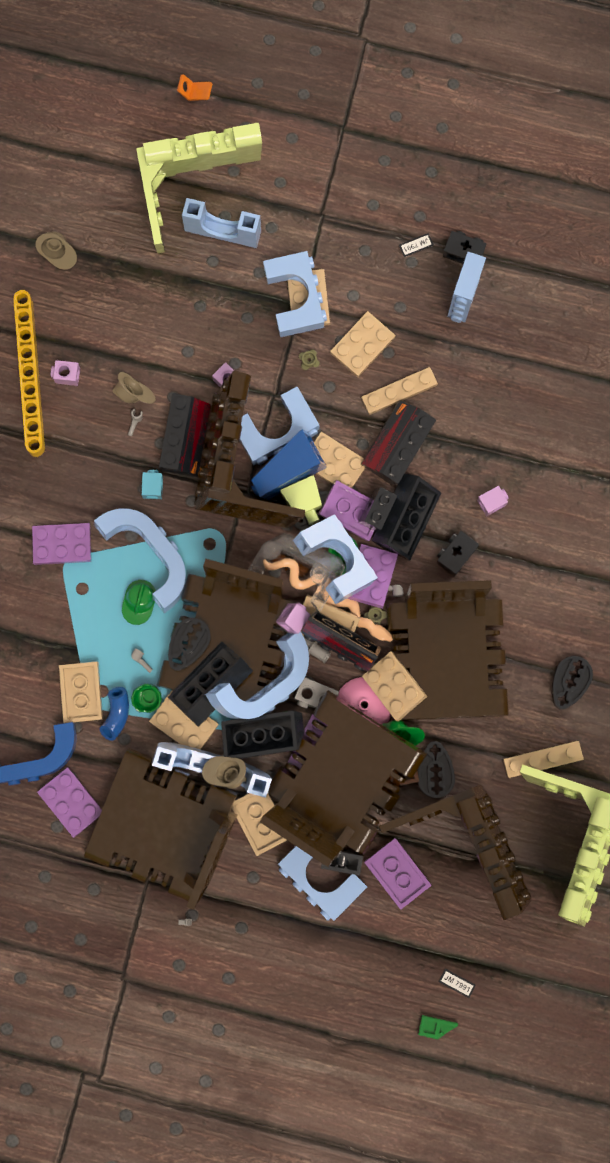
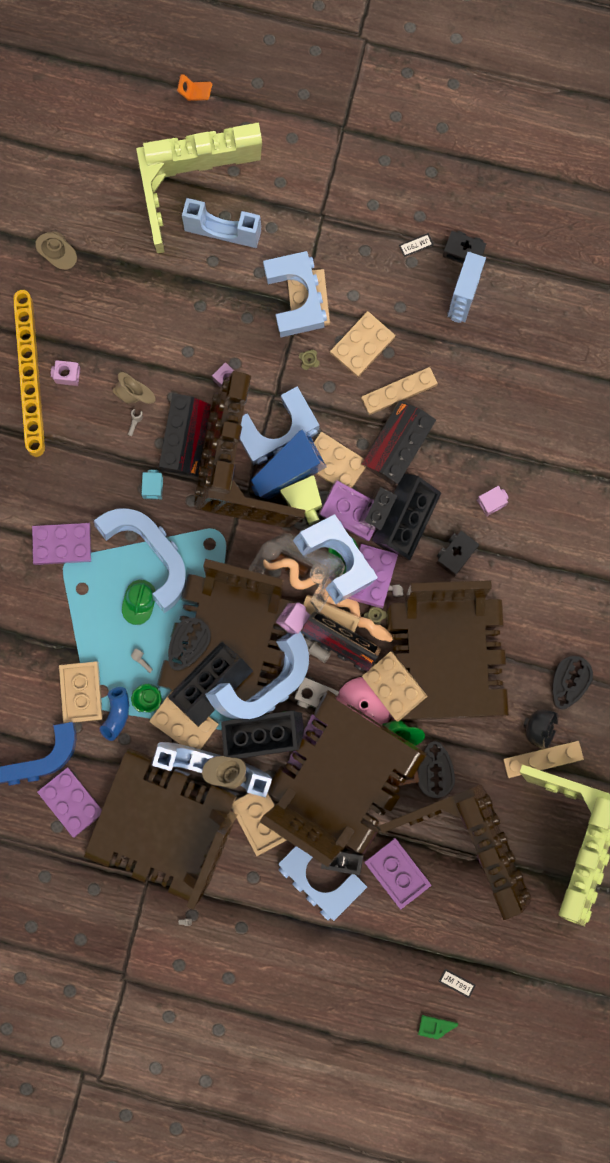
(540, 727): none -> black cylinder

